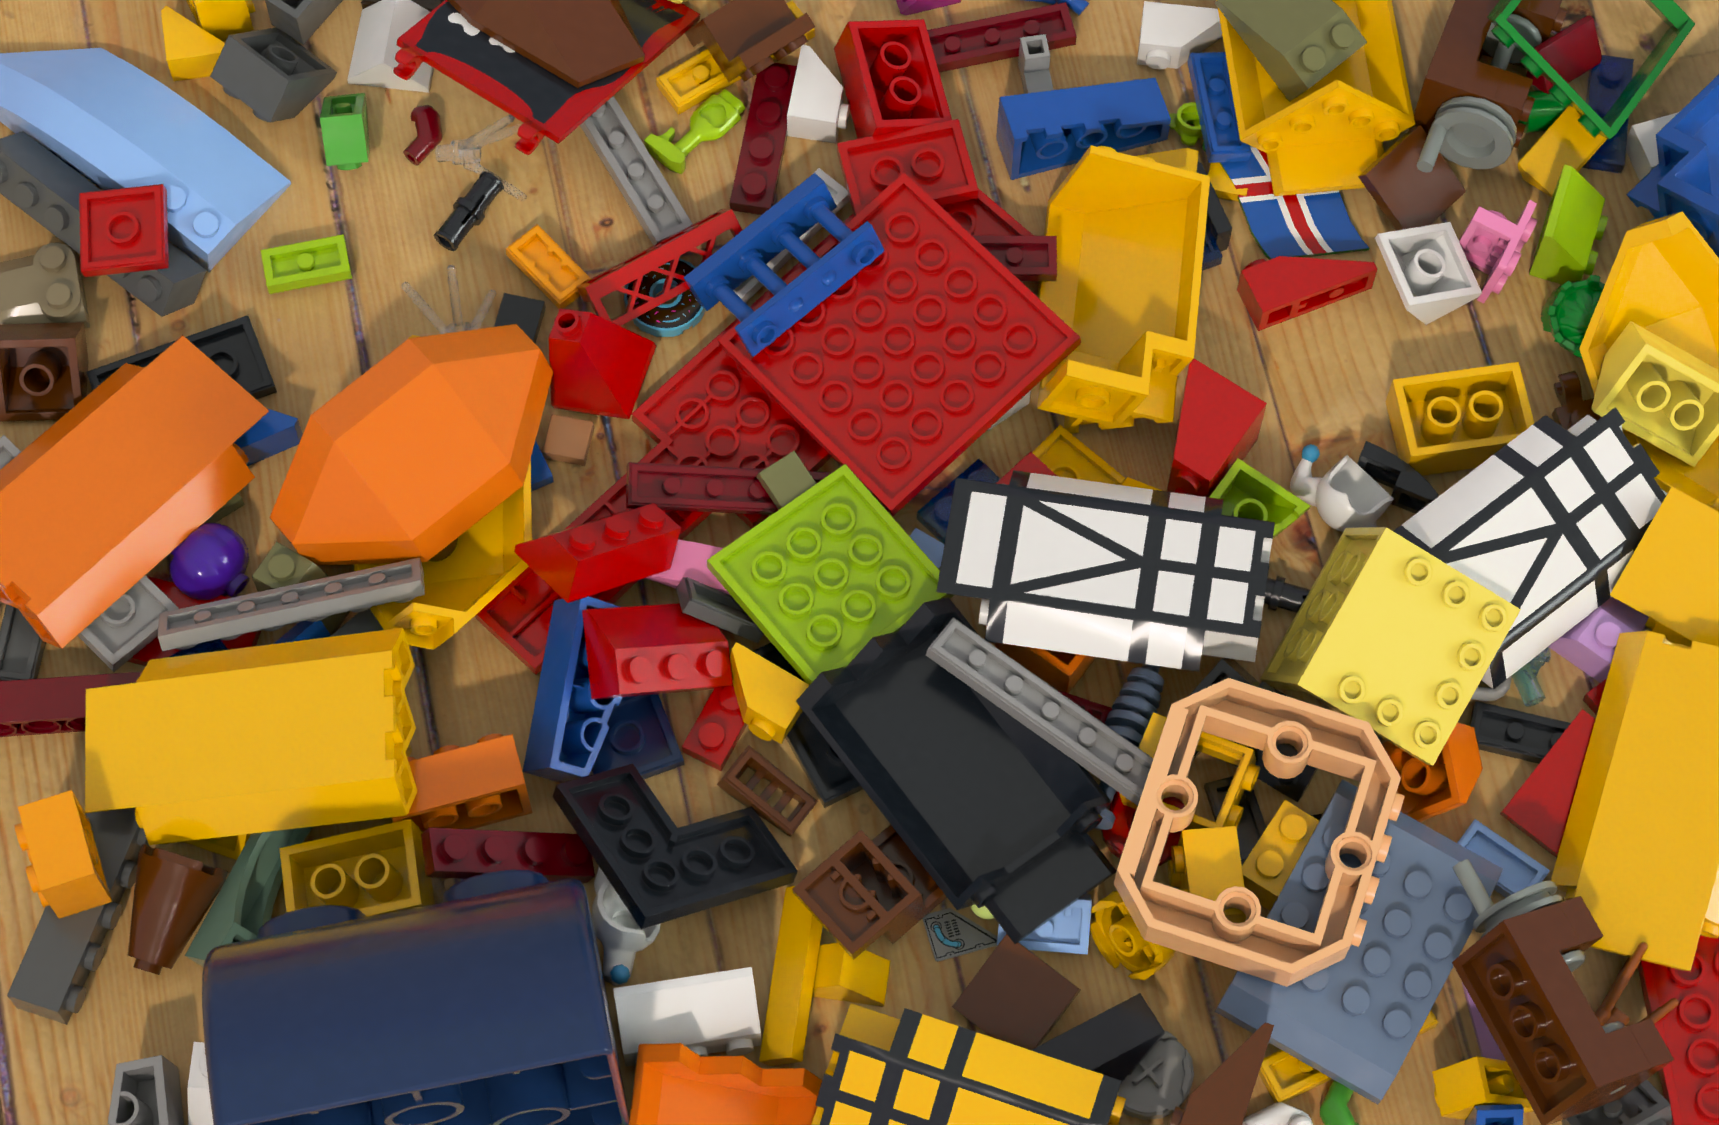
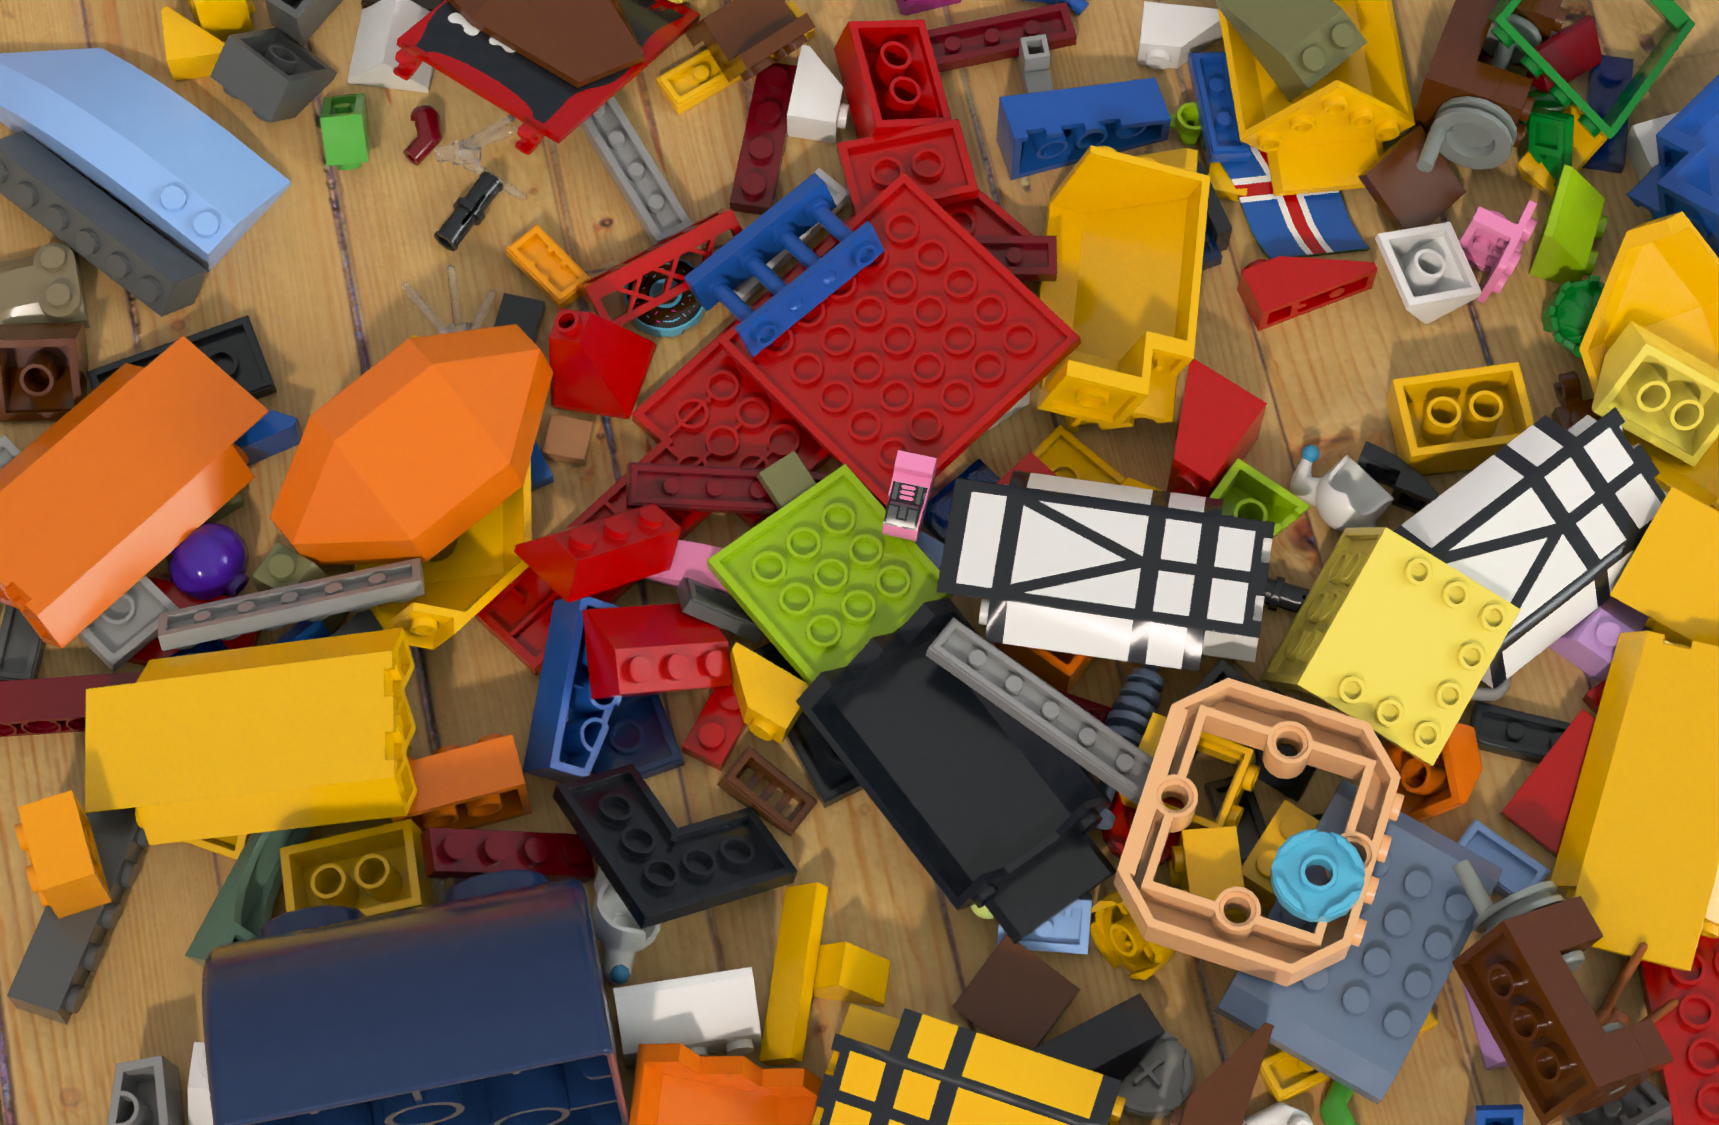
(123, 230): red tile -> none
(168, 905): reddish brown cone -> none
(306, 264): lime plate -> none
(707, 123): lime piece -> none
(869, 891): reddish brown bracket -> none
(909, 495): none -> leg
(955, 935): light grey sticker -> none
(1309, 900): none -> medium azure tile
(1474, 1084): yellow slope -> none
(1527, 682): clear light blue arm -> none
(1551, 139): none -> green tile

